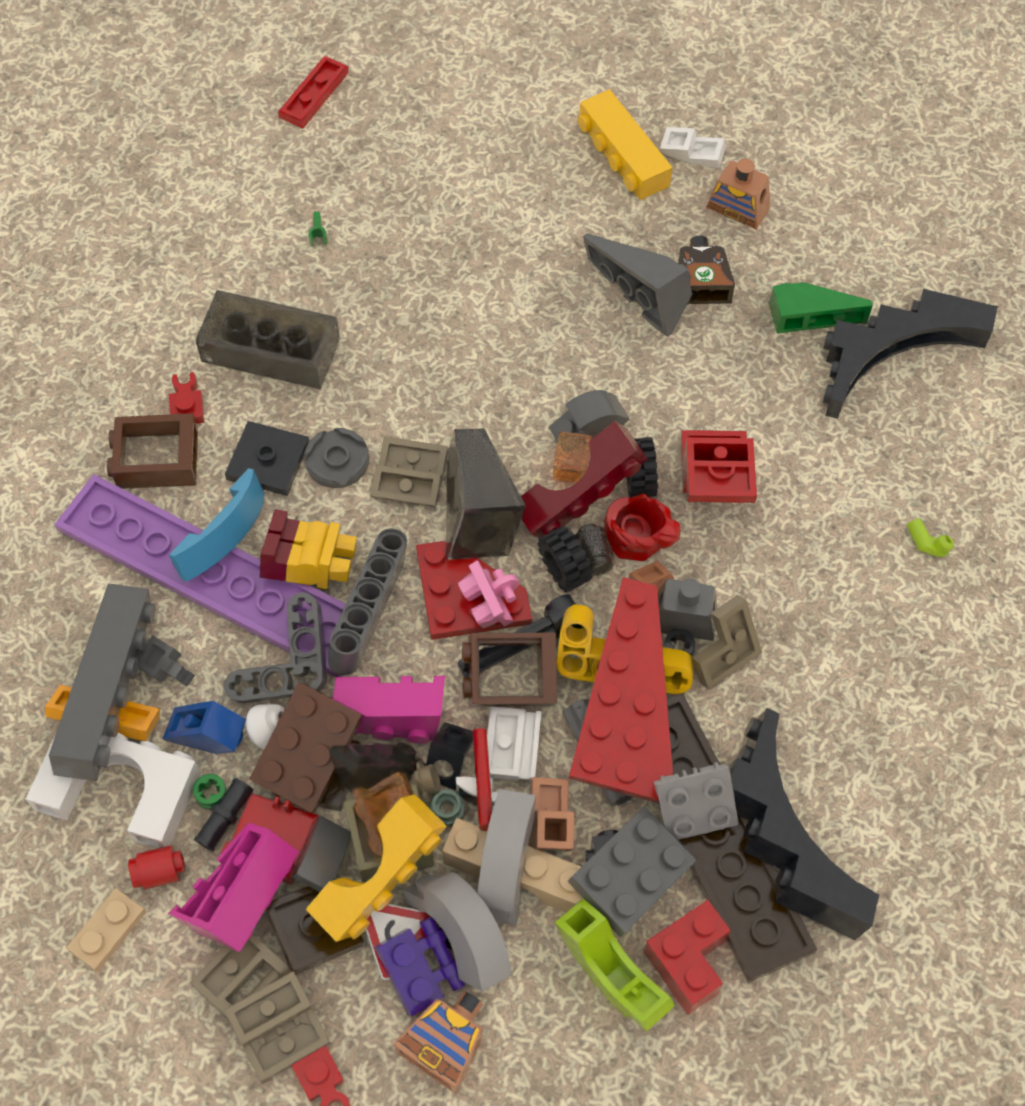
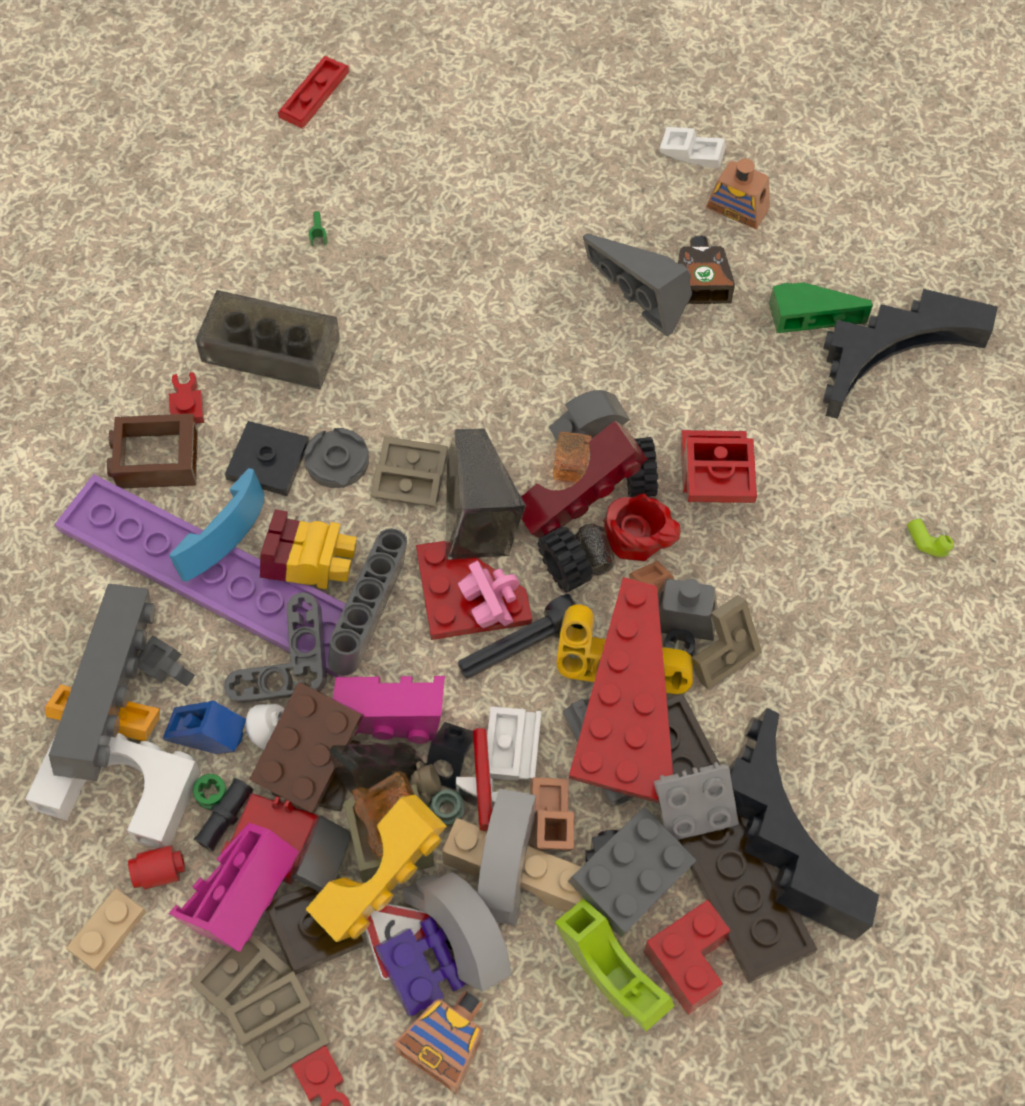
(545, 667): reddish brown window -> none
(624, 144): yellow brick -> none

